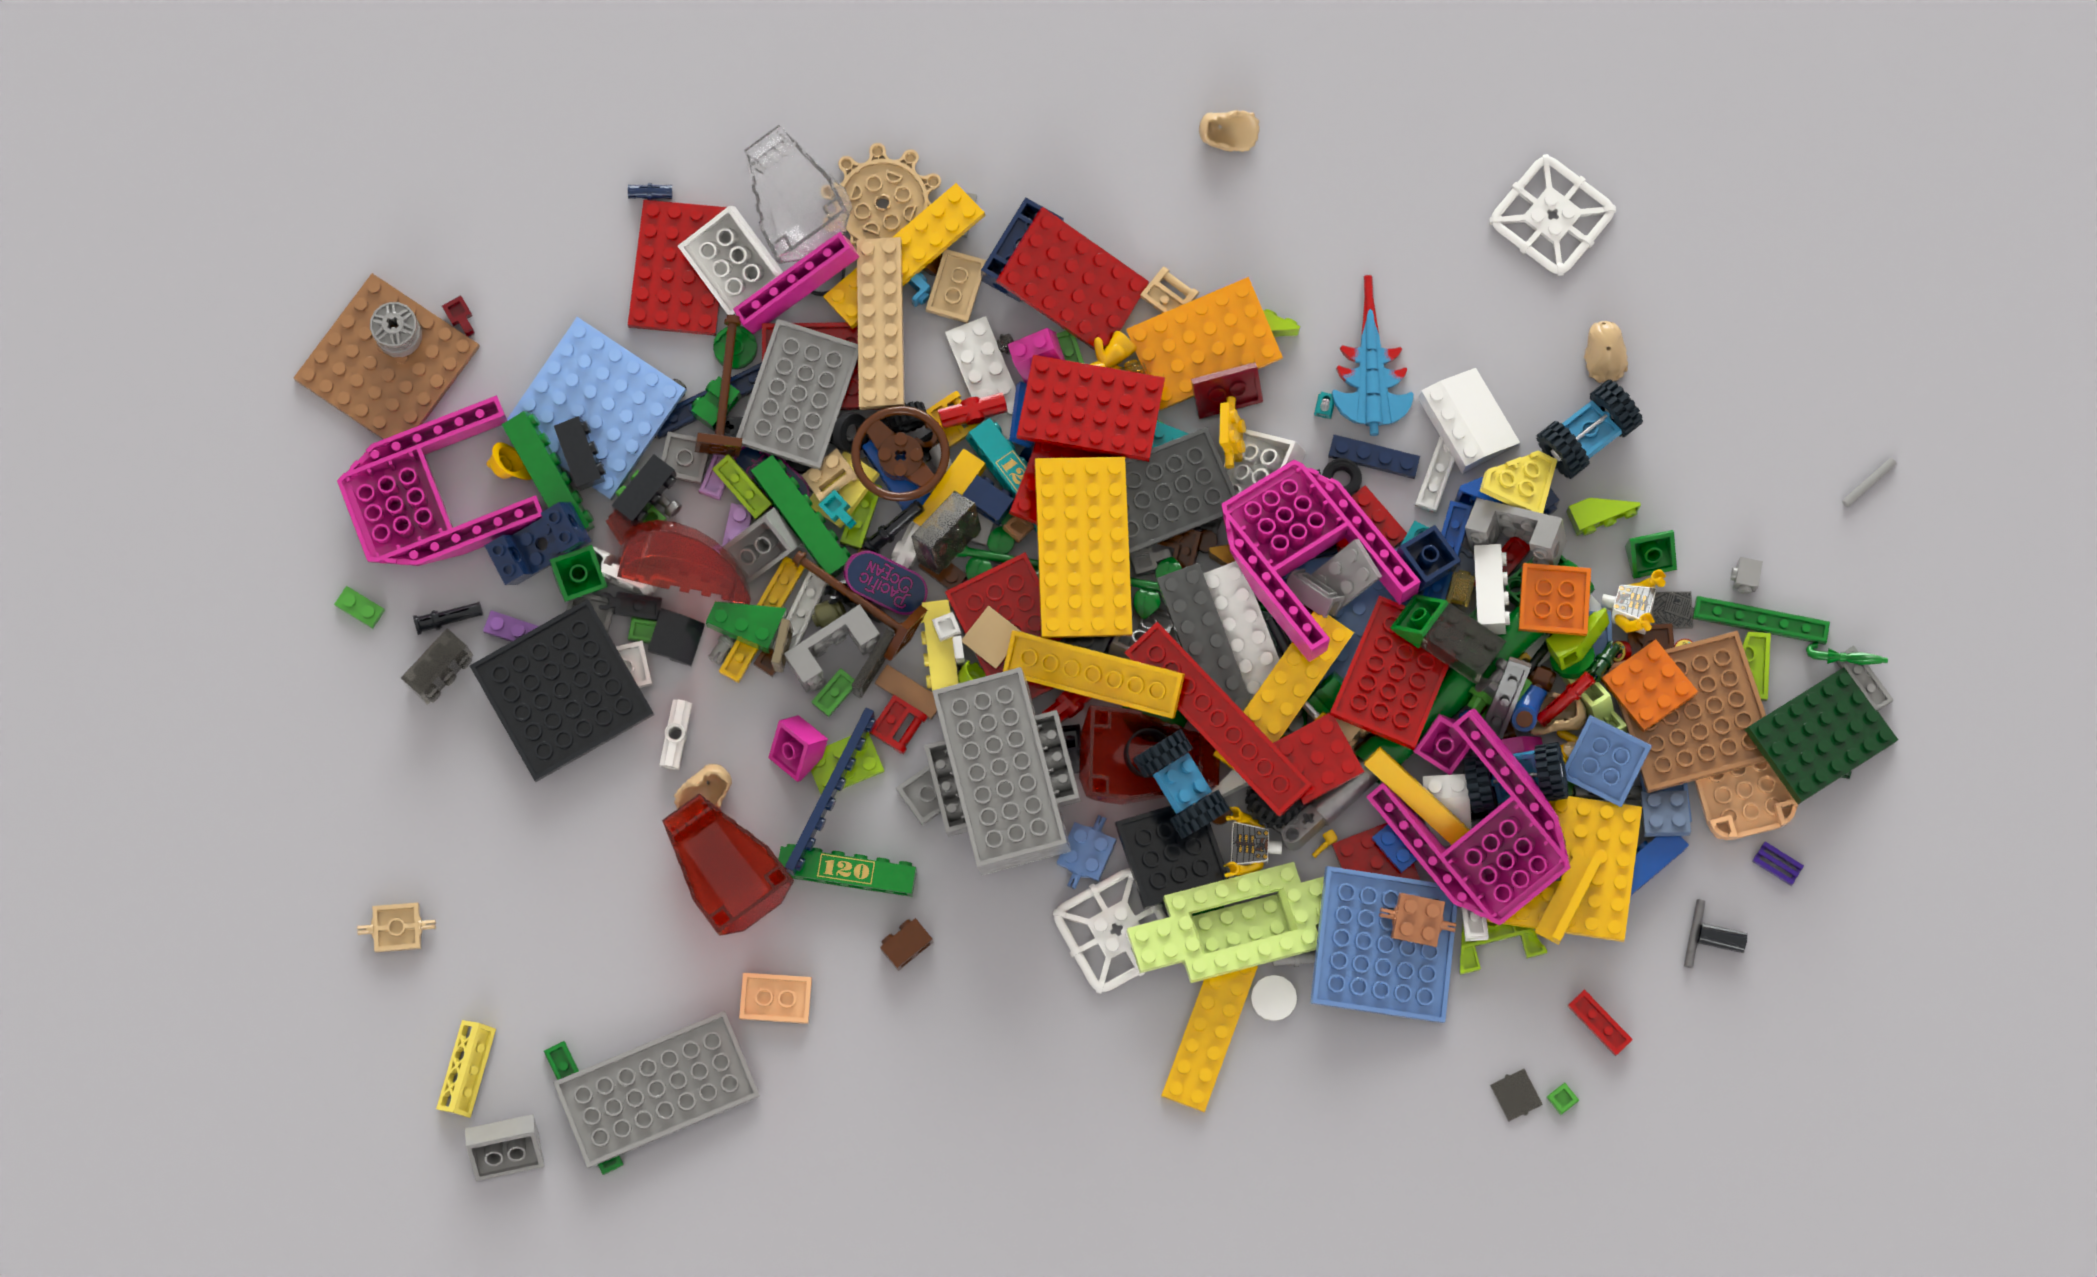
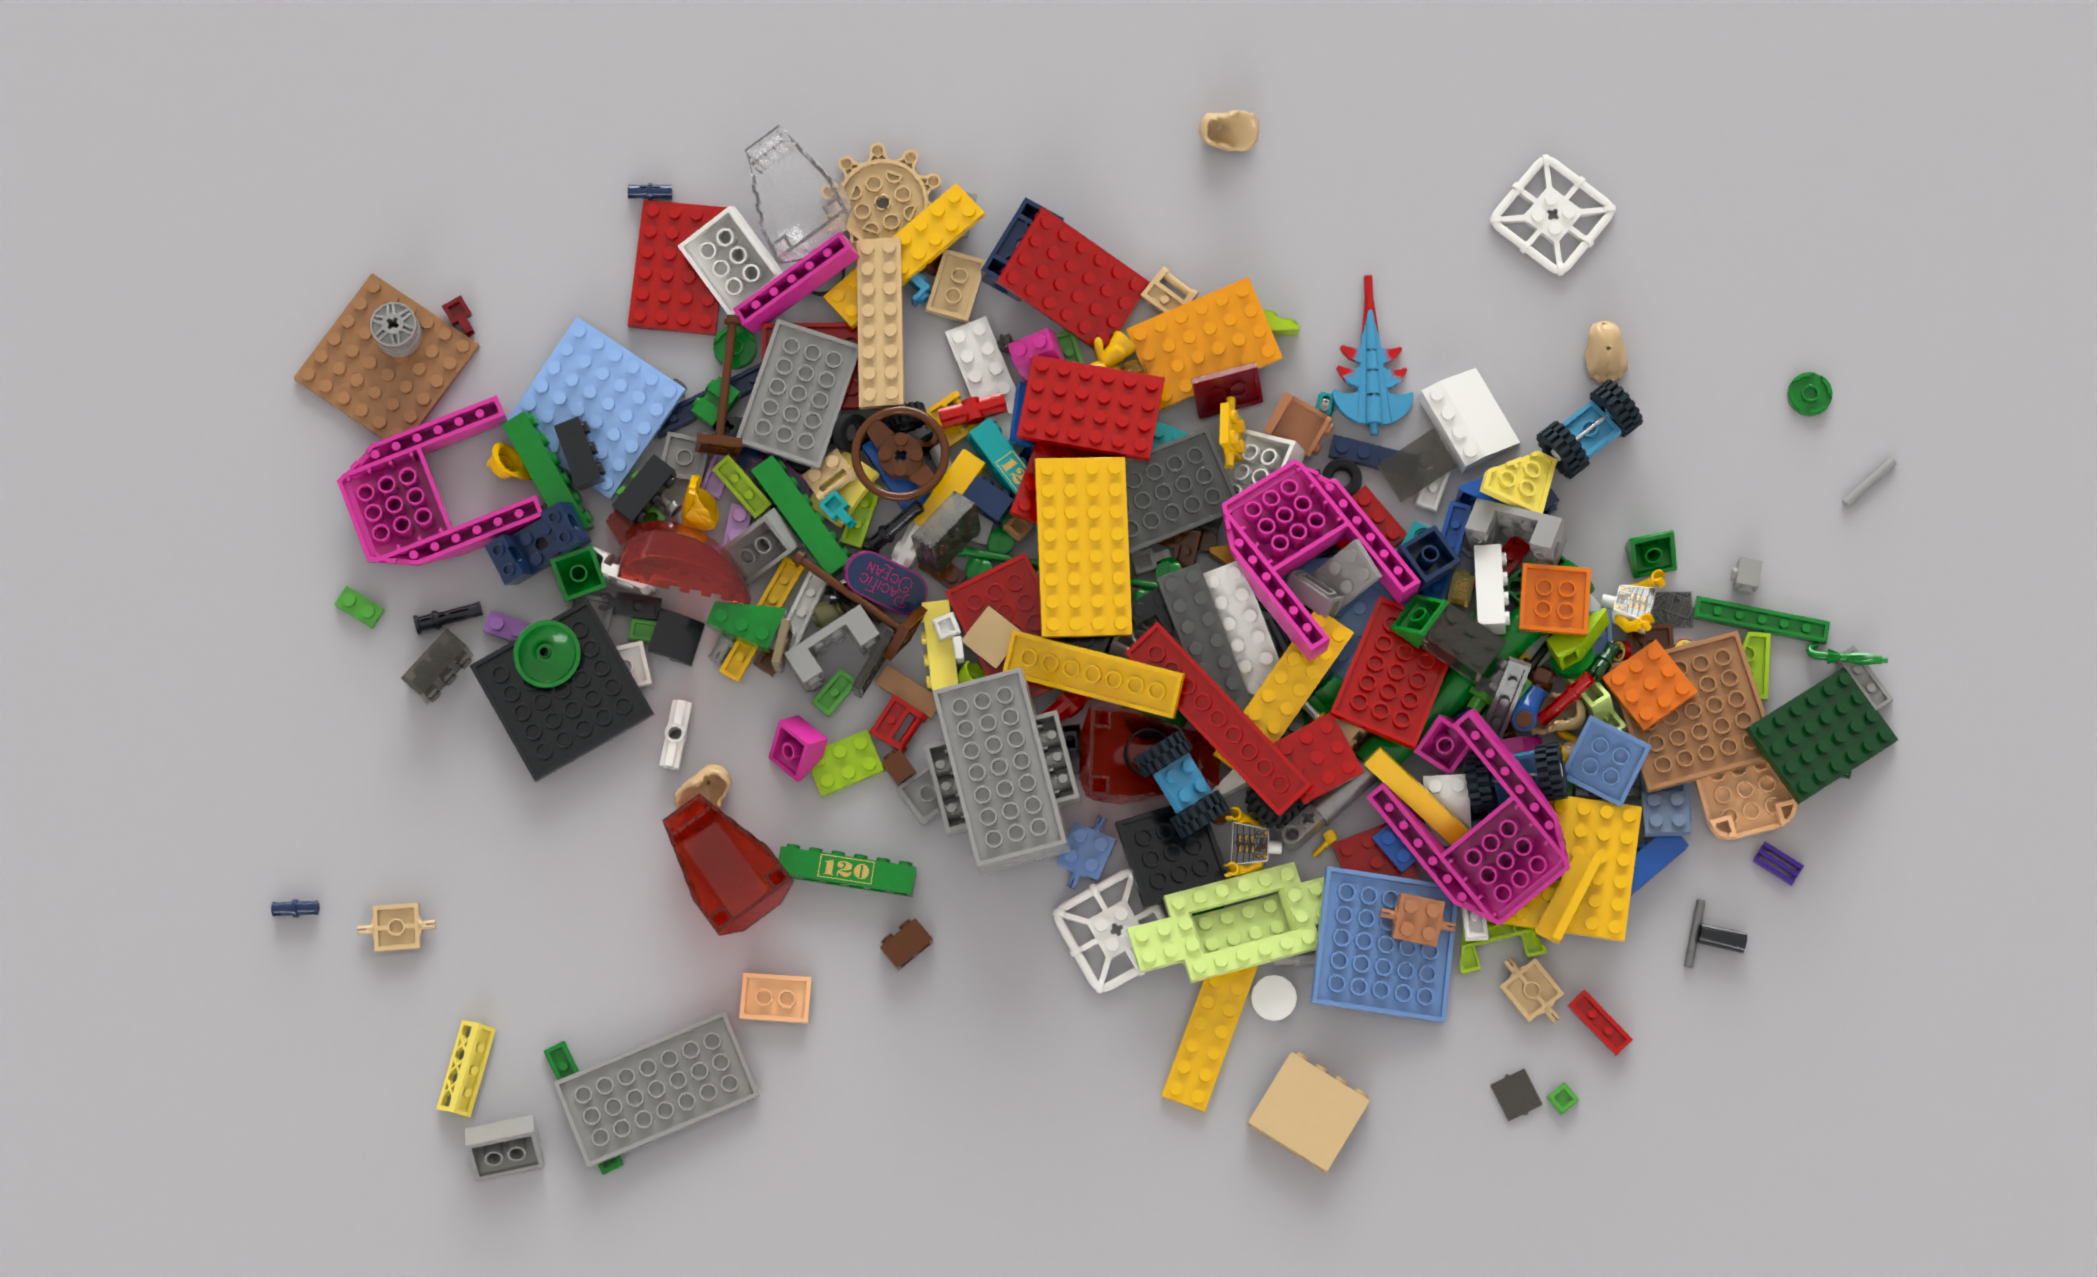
(295, 908): none -> dark blue pin
(559, 660): none -> green dish
(699, 506): none -> yellow hair
(835, 783): dark blue plate -> none
(898, 767): none -> reddish brown brick
(1151, 605): none -> black plate
(1299, 422): none -> nougat panel
(1309, 1111): none -> tan panel
(1417, 465): none -> clear smoke tile
(1531, 990): none -> tan plate
(1595, 512): lime slope -> none
(1809, 394): none -> green tile

